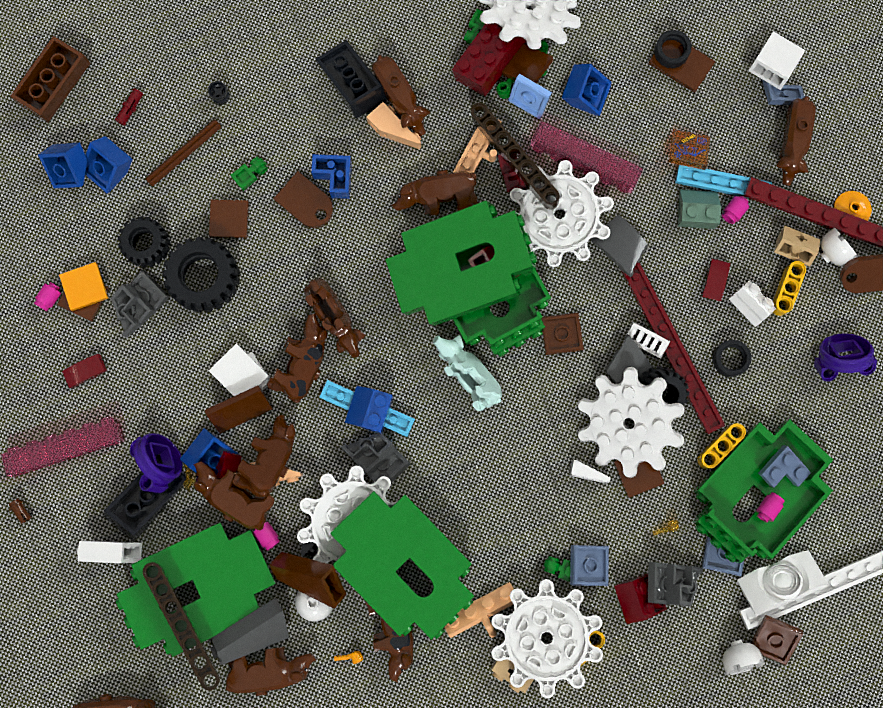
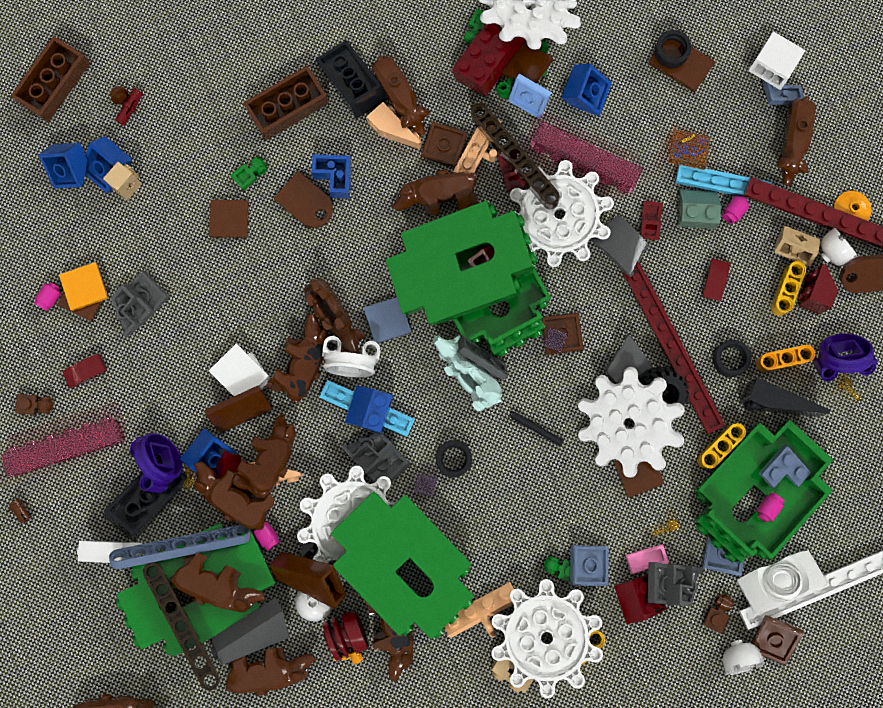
(29, 404): none -> reddish brown plate
(118, 95): none -> reddish brown plate
(123, 180): none -> tan brick
(133, 231): black tyre -> none
(150, 554): none -> sand blue beam
(183, 152): reddish brown axle -> none
(187, 255): black tyre -> none
(214, 589): none -> reddish brown animal
(216, 89): black wheel -> none
(286, 102): none -> reddish brown brick
(345, 635): none -> dark red wheel
(350, 363): none -> white piece
(387, 320): none -> sand blue tile
(425, 485): none -> clear purple plate
(444, 144): none -> reddish brown tile
(451, 444): none -> black tyre
(482, 358): none -> dark grey plate
(536, 428): none -> black bar
(555, 340): none -> clear purple plate
(585, 472): white slope -> none
(633, 331): white slope -> none
(639, 560): none -> bright pink tile
(651, 220): none -> dark red slope
(716, 618): none -> reddish brown plate
(752, 303): white brick -> none
(769, 398): none -> black slope
(793, 354): none -> light orange beam
(819, 290): none -> dark red slope
(849, 388): none -> clear yellow hand

